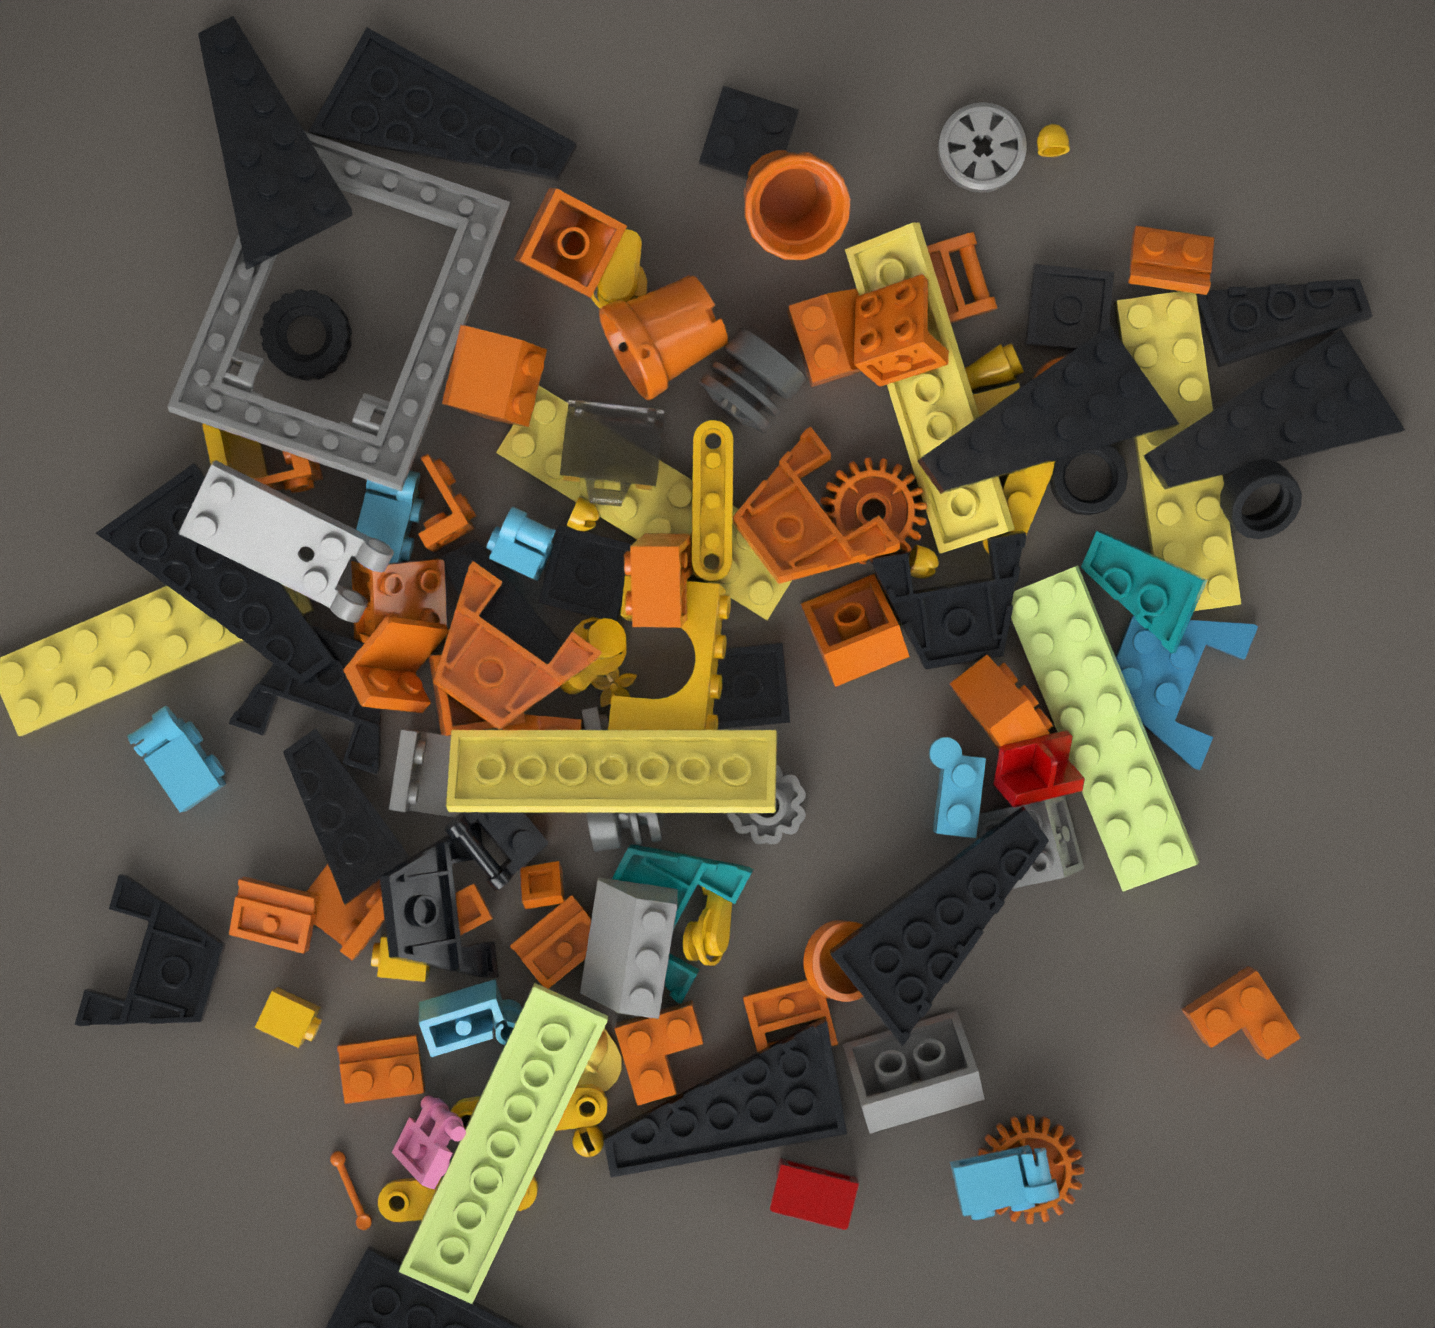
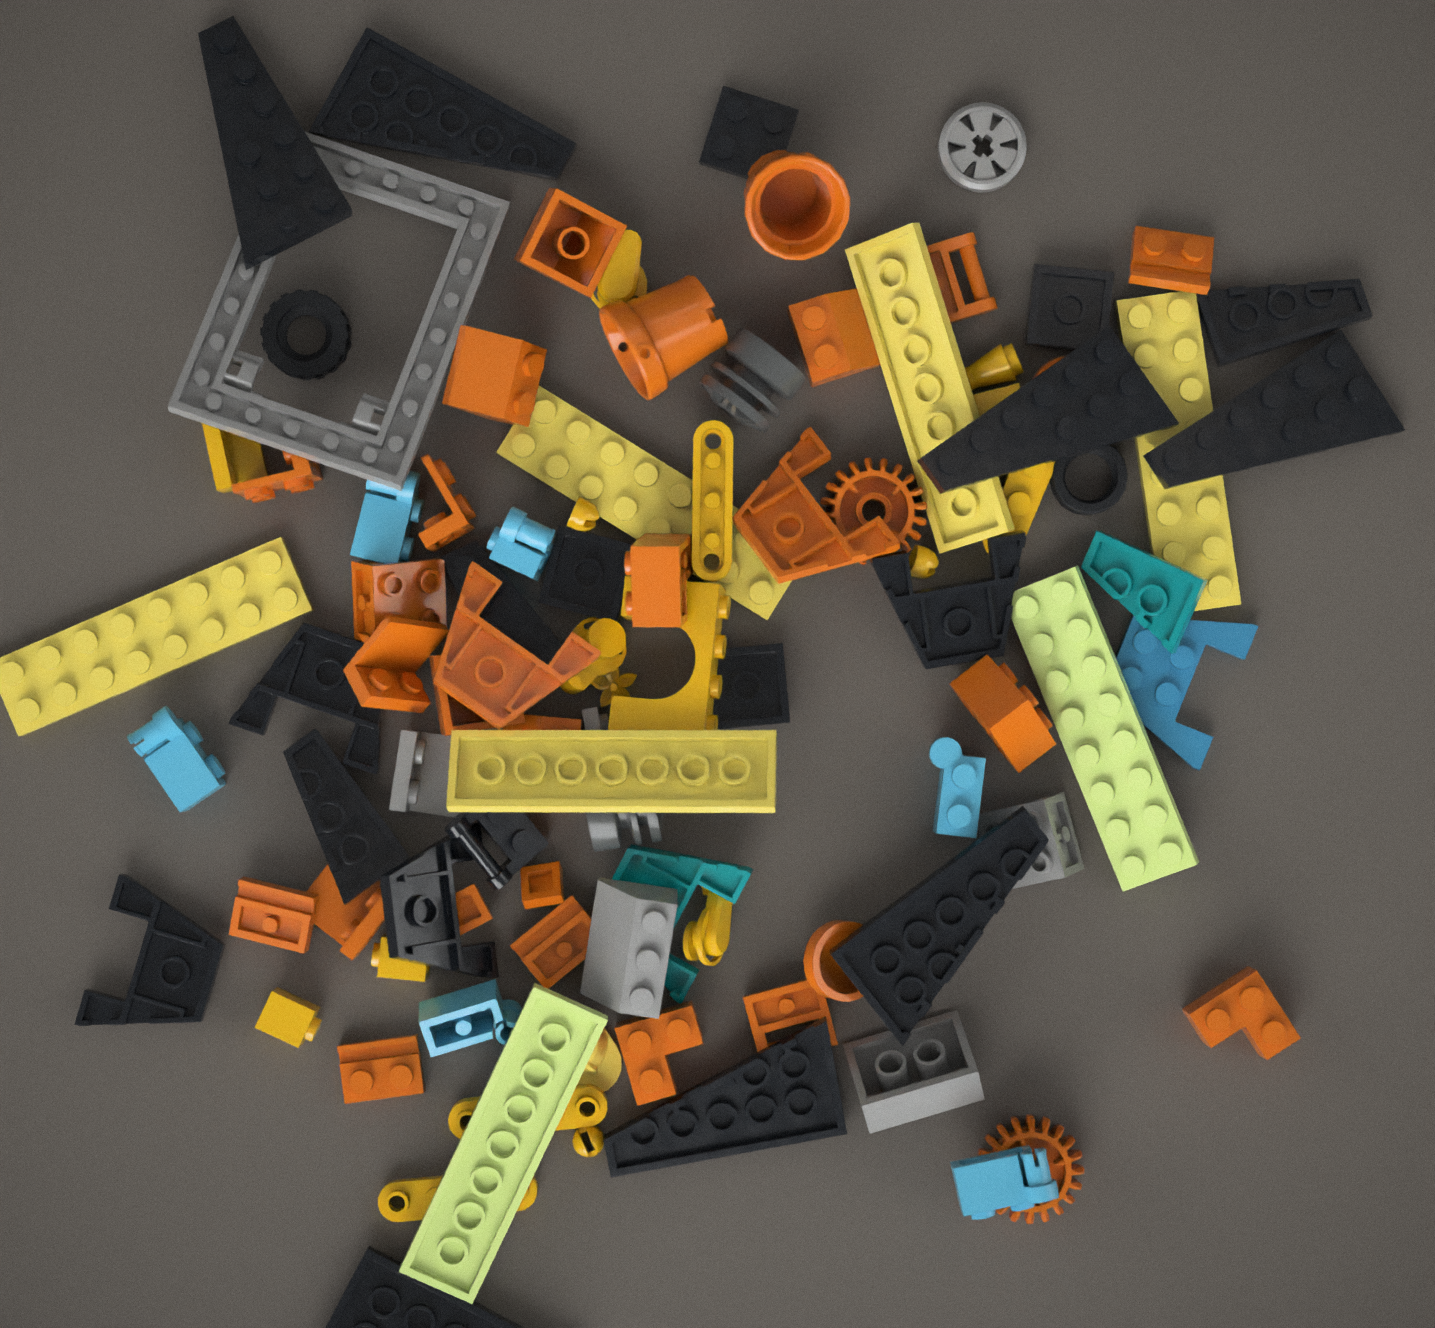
(227, 591): black wing -> none
(269, 528): hinge -> none
(363, 1220): orange hinge -> none
(425, 1141): bright pink plate -> none
(612, 447): clear smoke piece -> none
(788, 815): light grey plant -> none
(814, 1194): red panel -> none
(855, 630): orange slope -> none
(894, 334): orange bracket -> none
(1037, 769): red panel -> none
(1053, 141): yellow hinge -> none
(1277, 515): black tyre -> none

